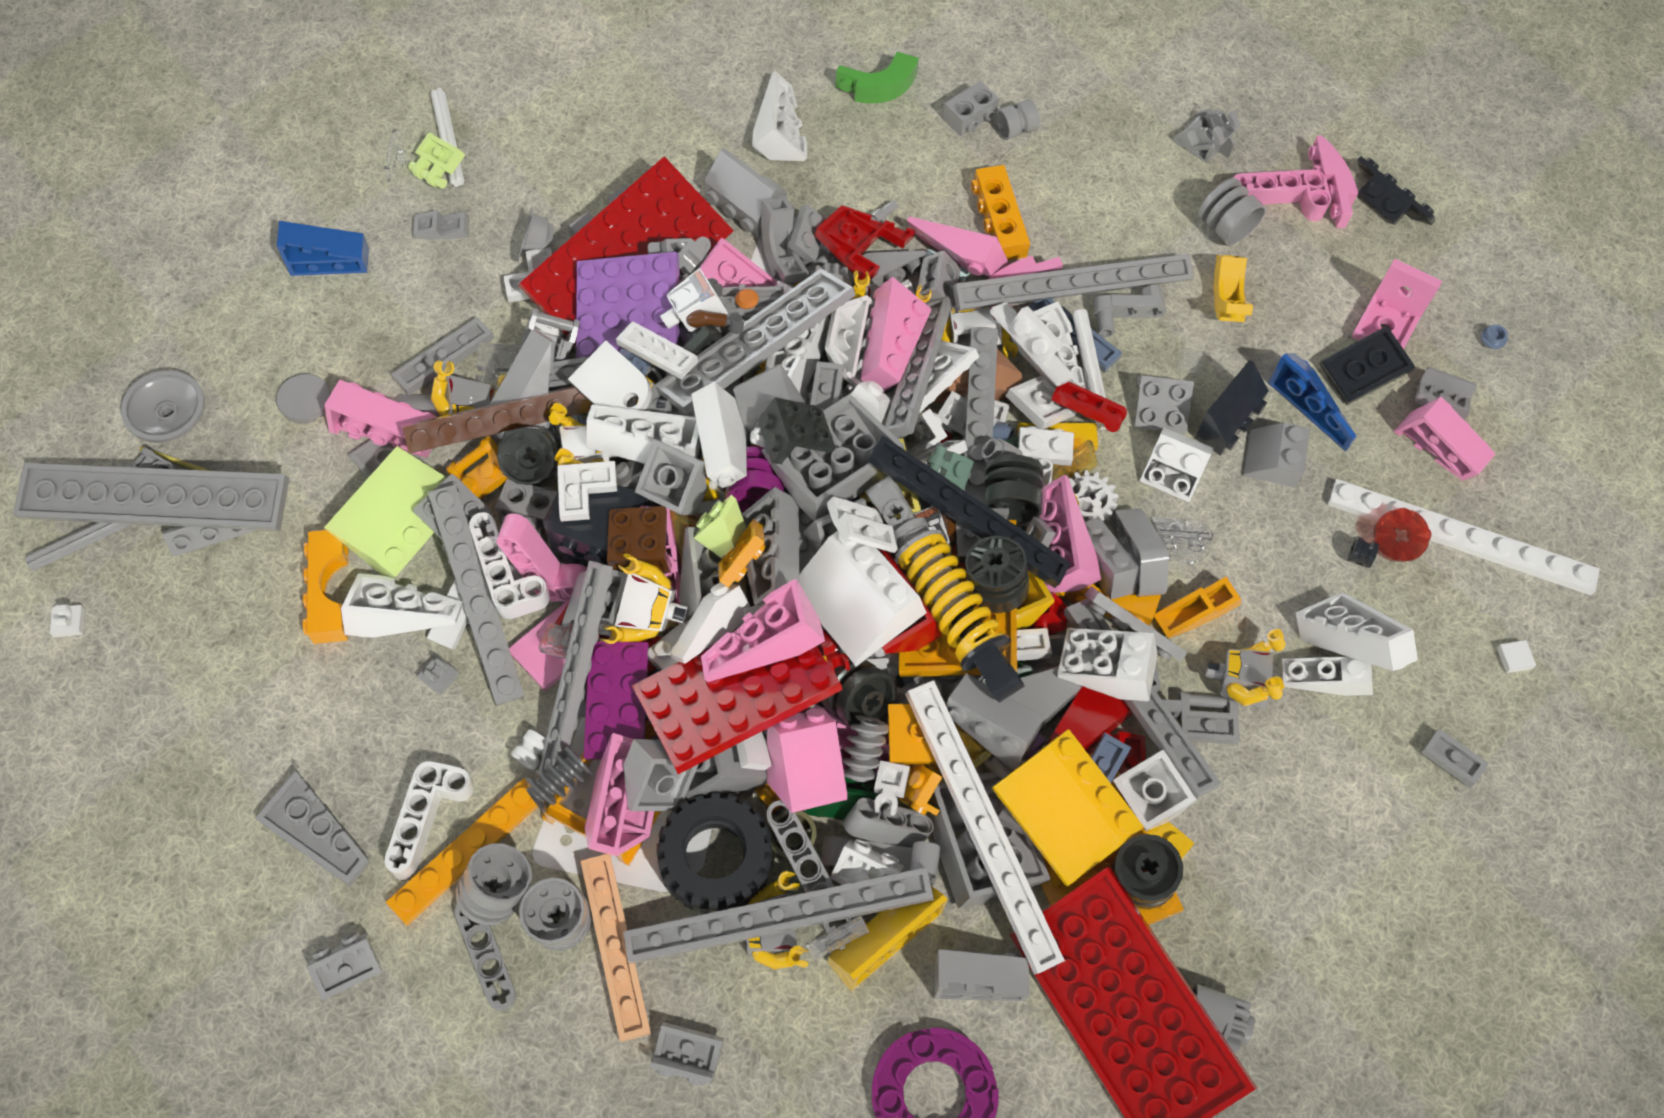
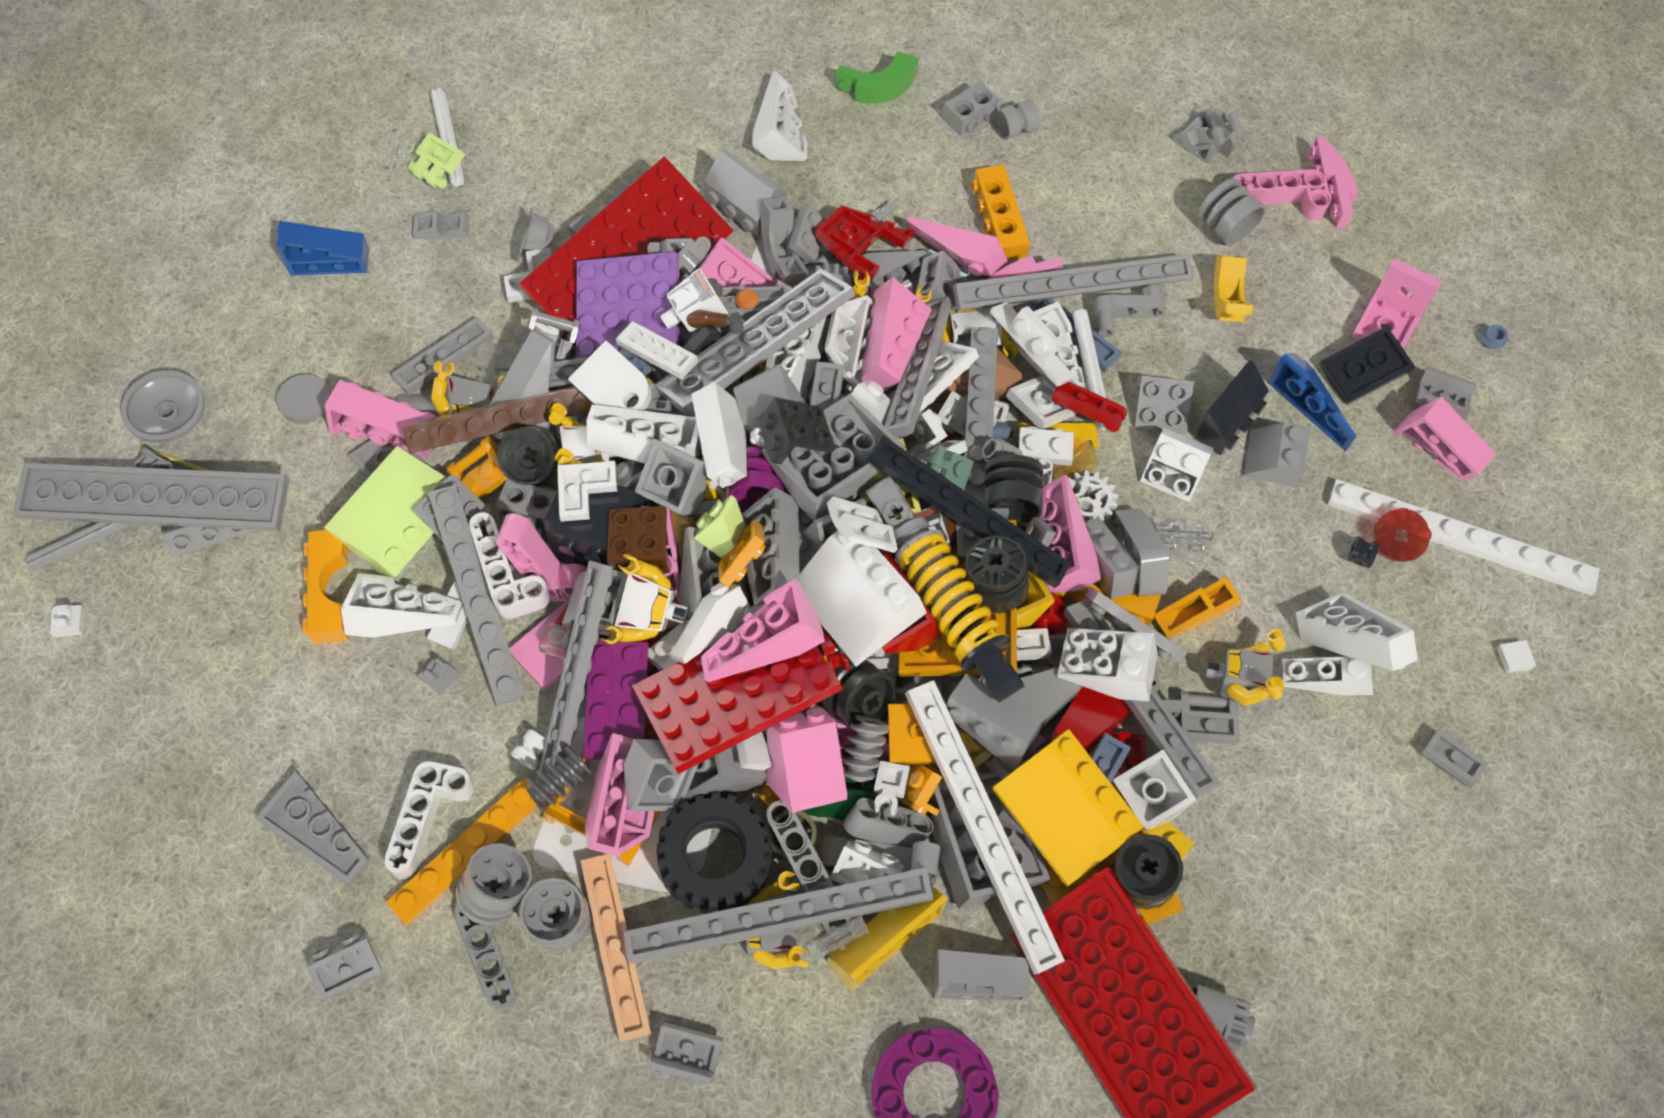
(1389, 198): black bracket -> none

